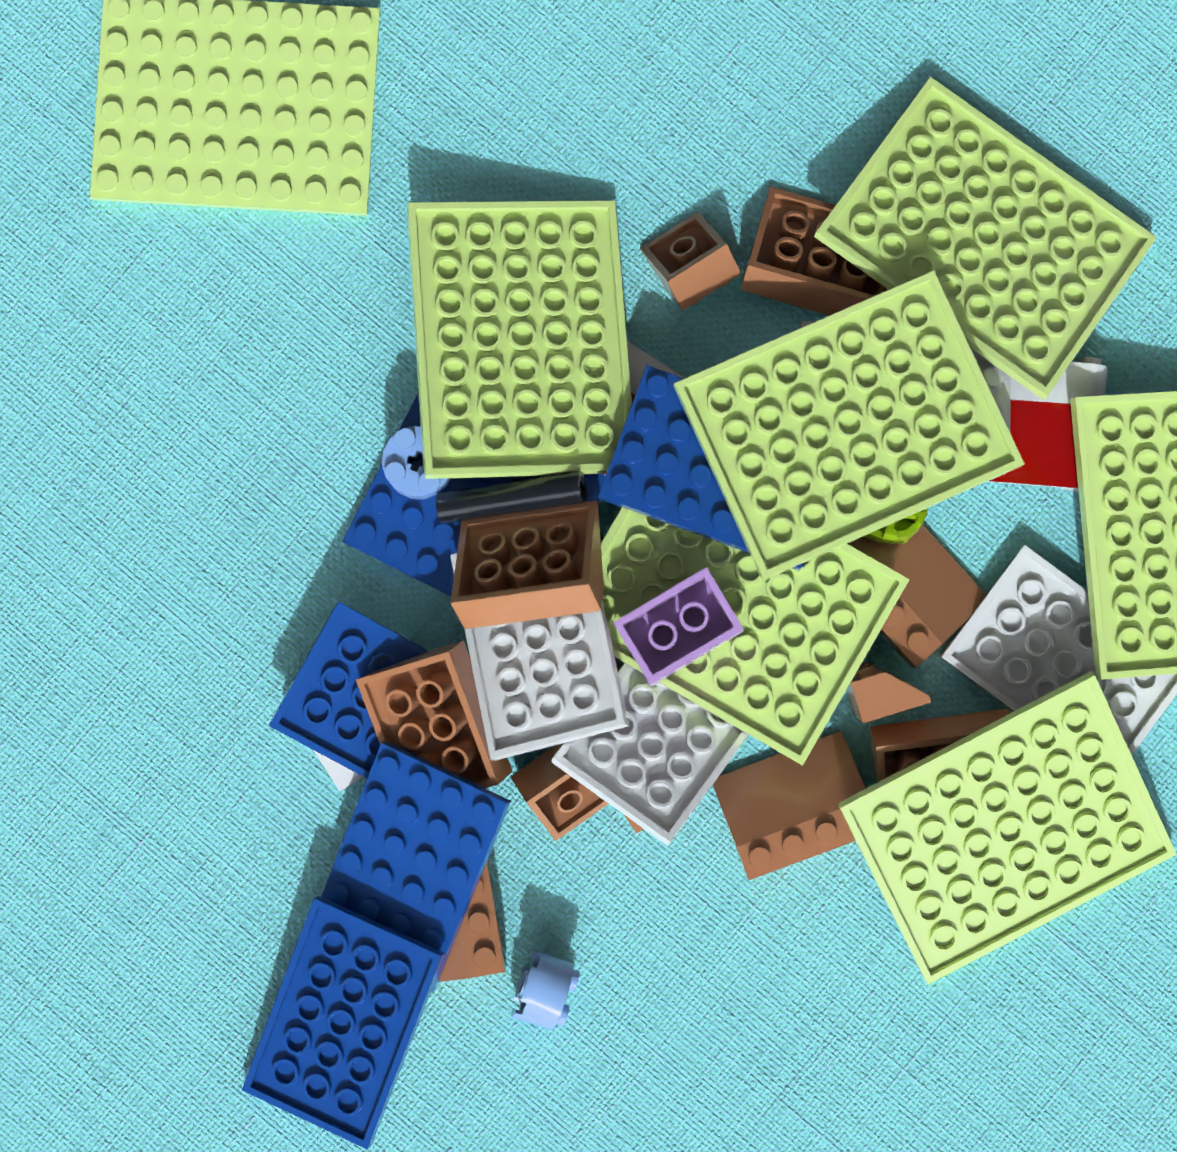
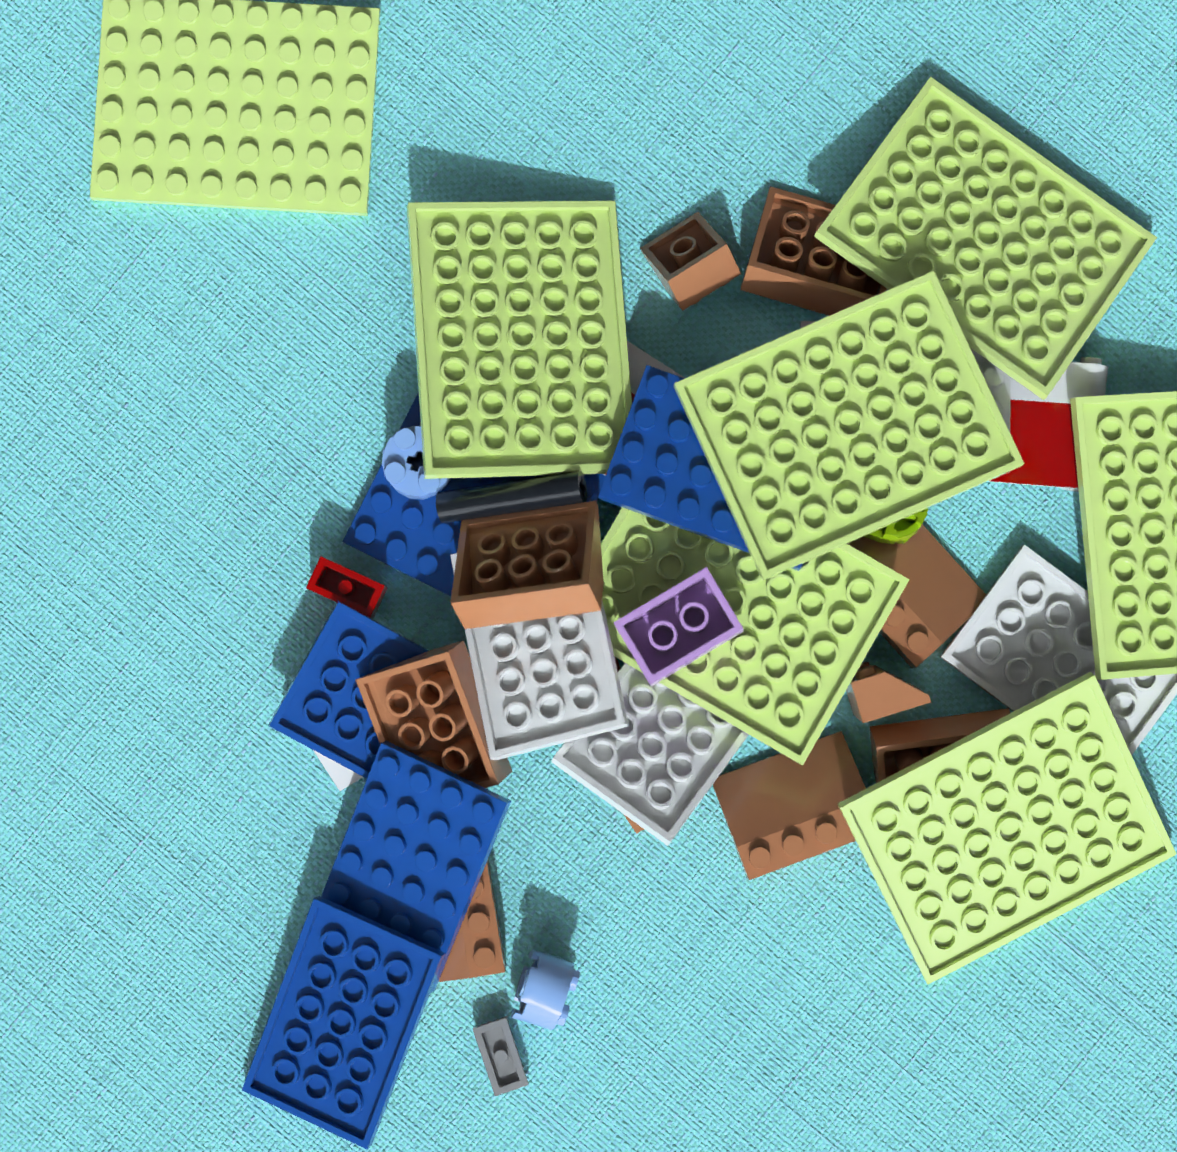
(347, 587): none -> red brick
(500, 1056): none -> light grey plate
(555, 795): nougat slope -> none

